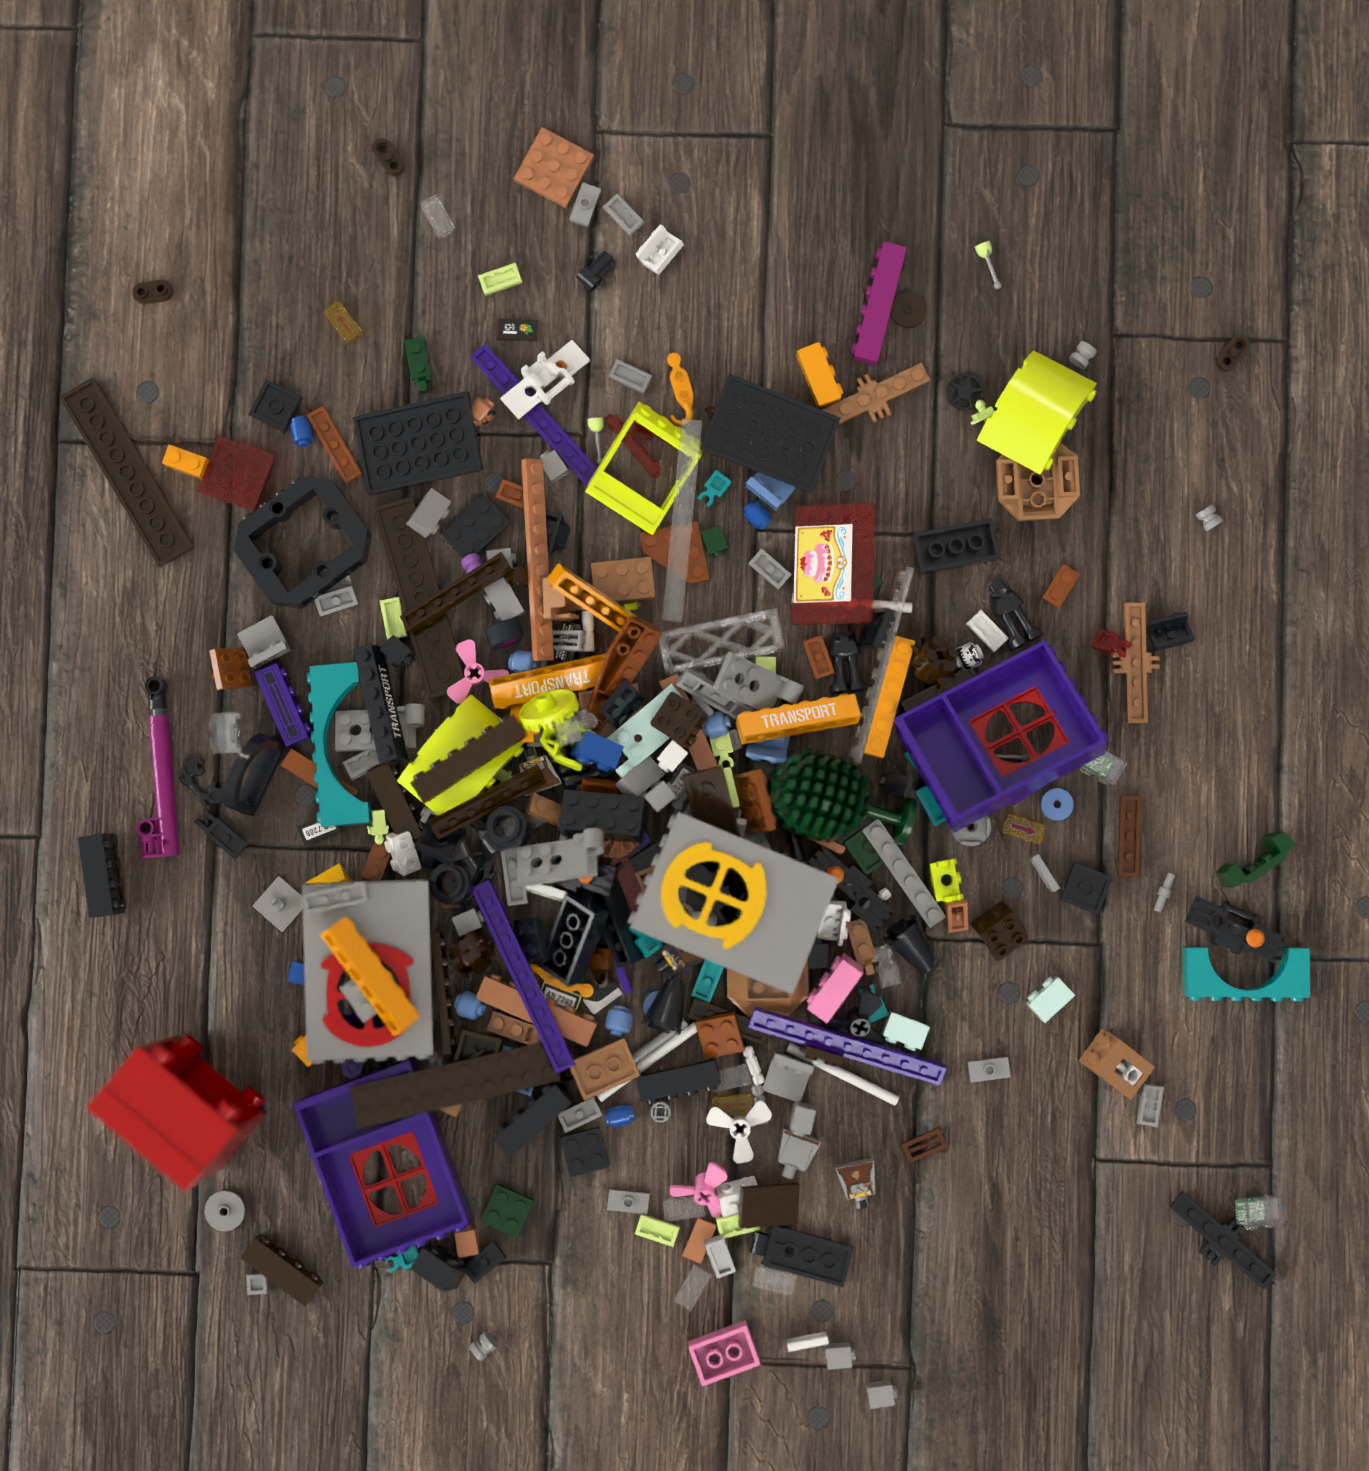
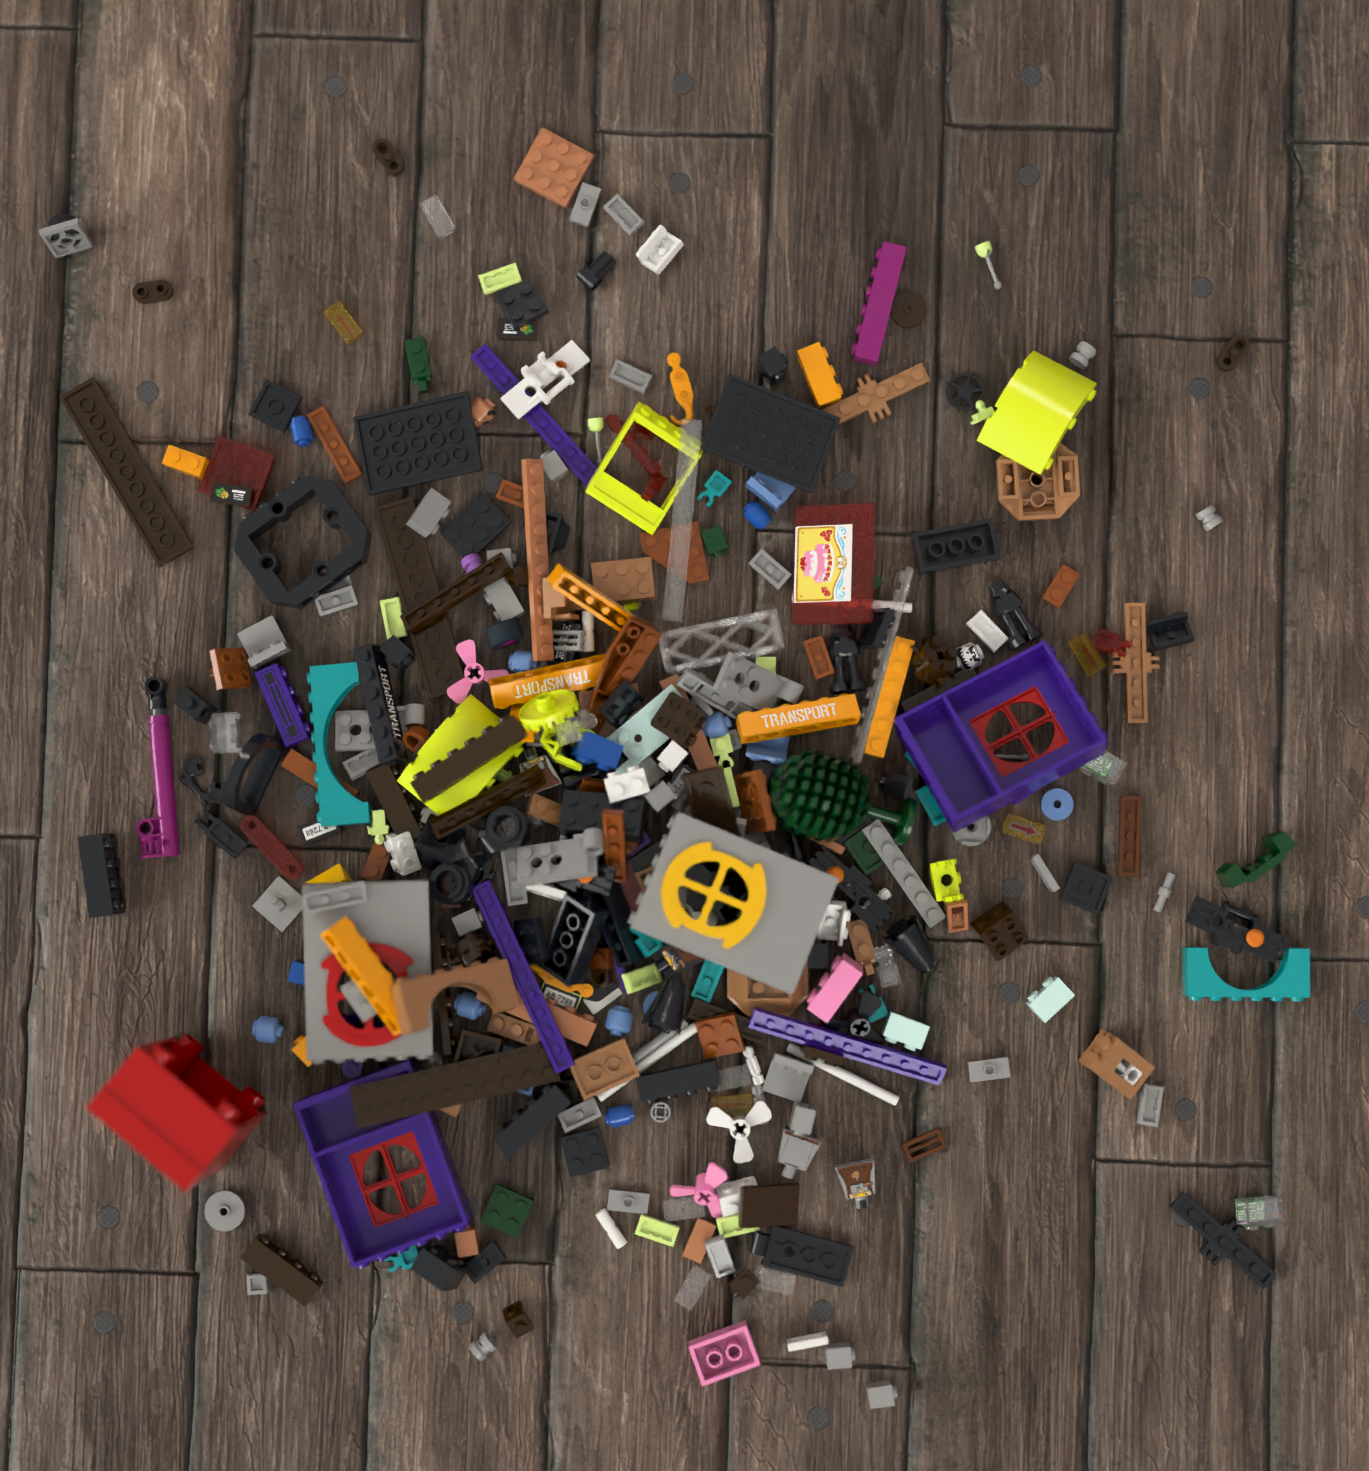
(65, 235): none -> light grey piece
(194, 704): none -> black torso
(231, 494): none -> tile
(267, 1029): none -> medium blue head
(271, 847): none -> clear red plate
(415, 737): none -> dark orange plate
(415, 996): none -> medium nougat arch
(517, 1319): none -> dark brown bracket
(521, 304): none -> black plate
(612, 1230): none -> white piece
(615, 842): none -> dark orange tile
(626, 785): none -> white bracket
(641, 978): none -> yellowish green plate
(654, 487): none -> clear red plate
(743, 1283): none -> dark brown bracket
(772, 366): none -> black brick
(1087, 654): none -> clear yellow tile

